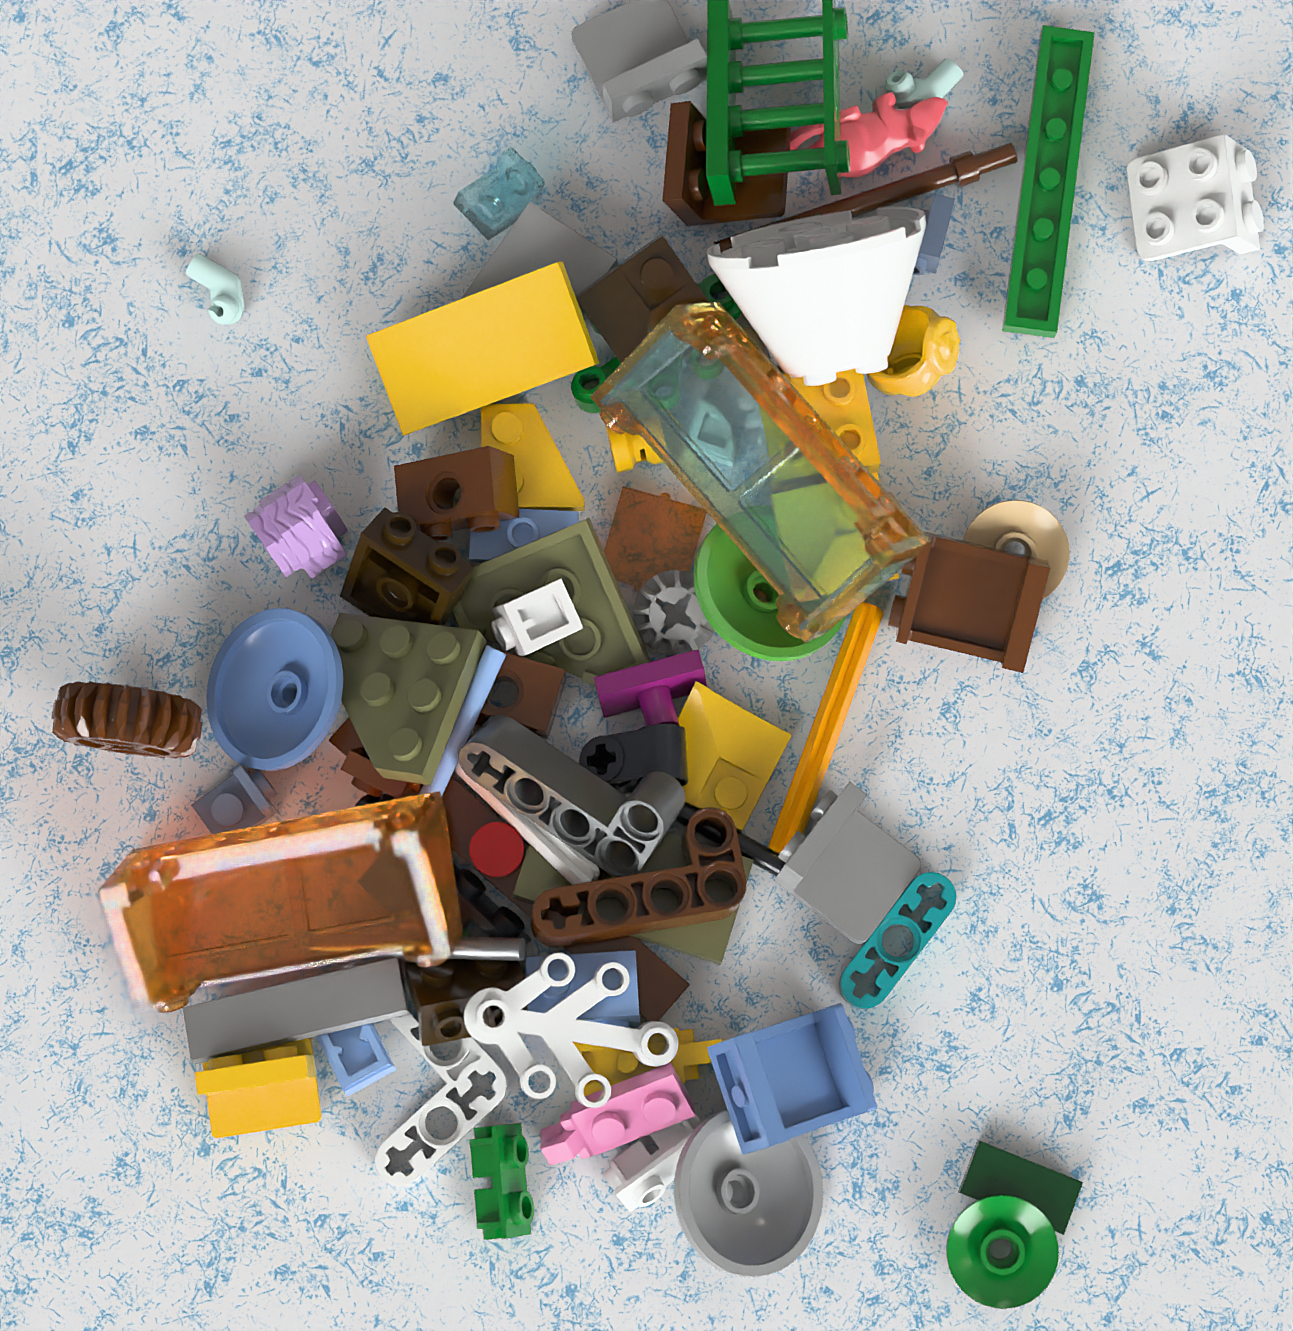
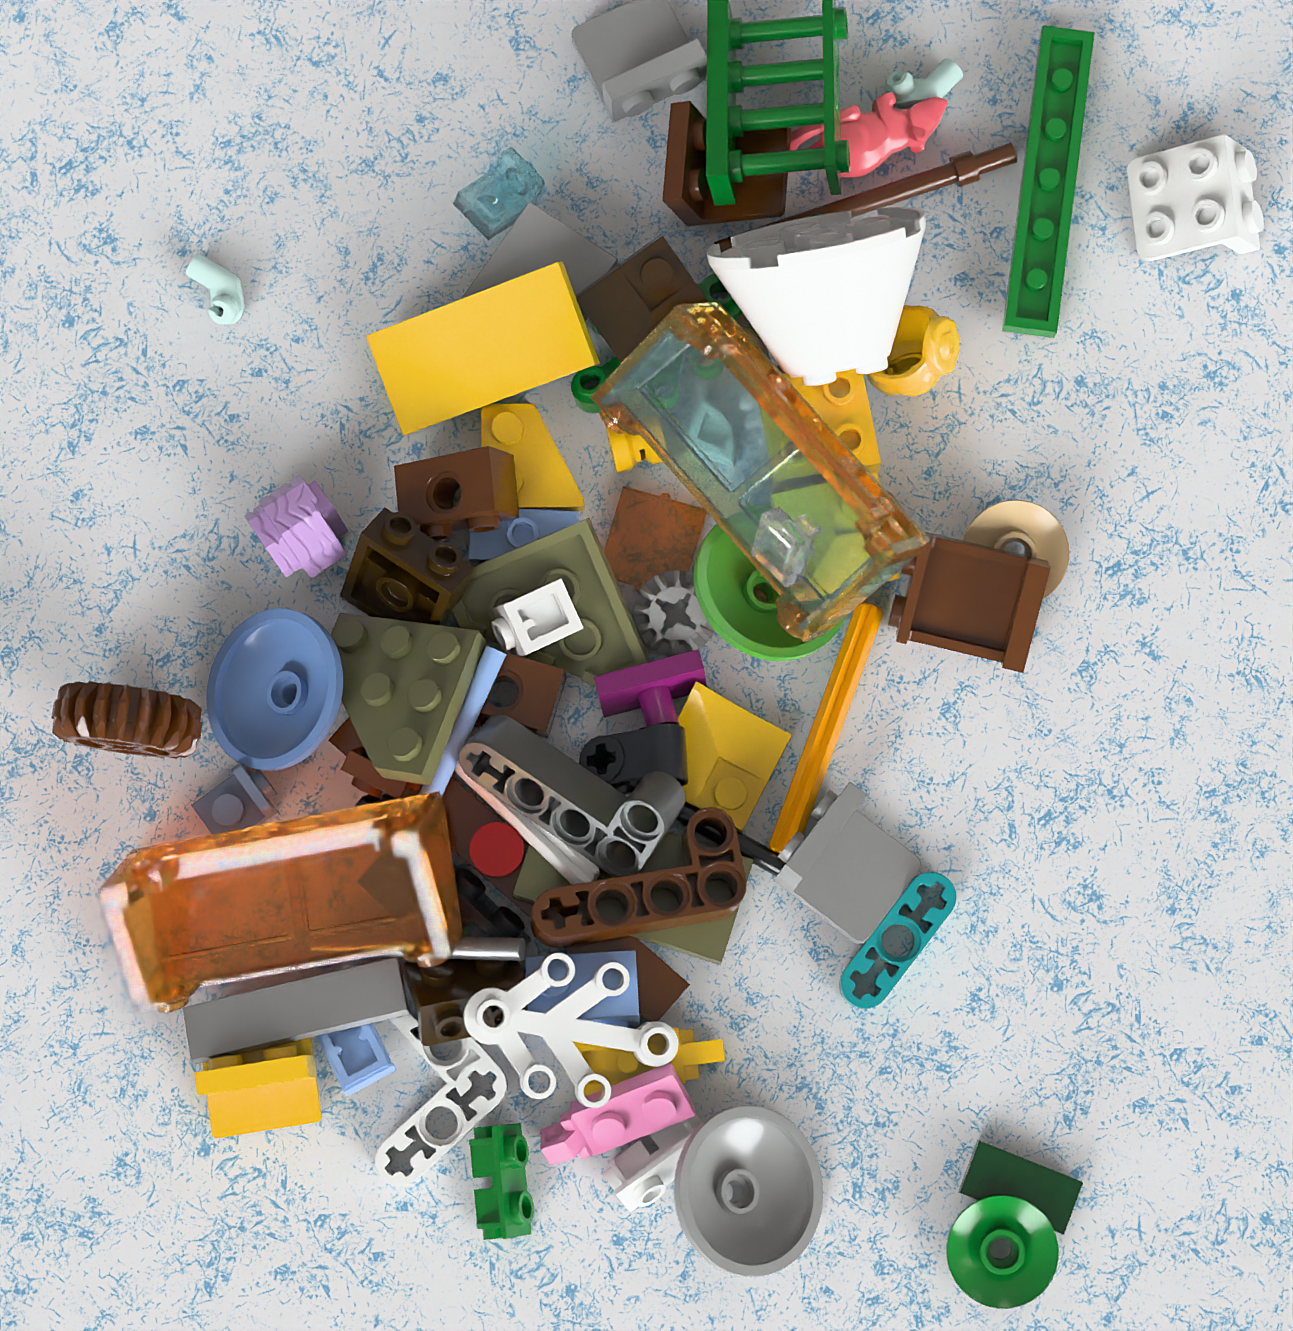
(785, 544): none -> clear tile
(792, 1078): medium blue panel -> none
(934, 236): sand blue bracket -> none

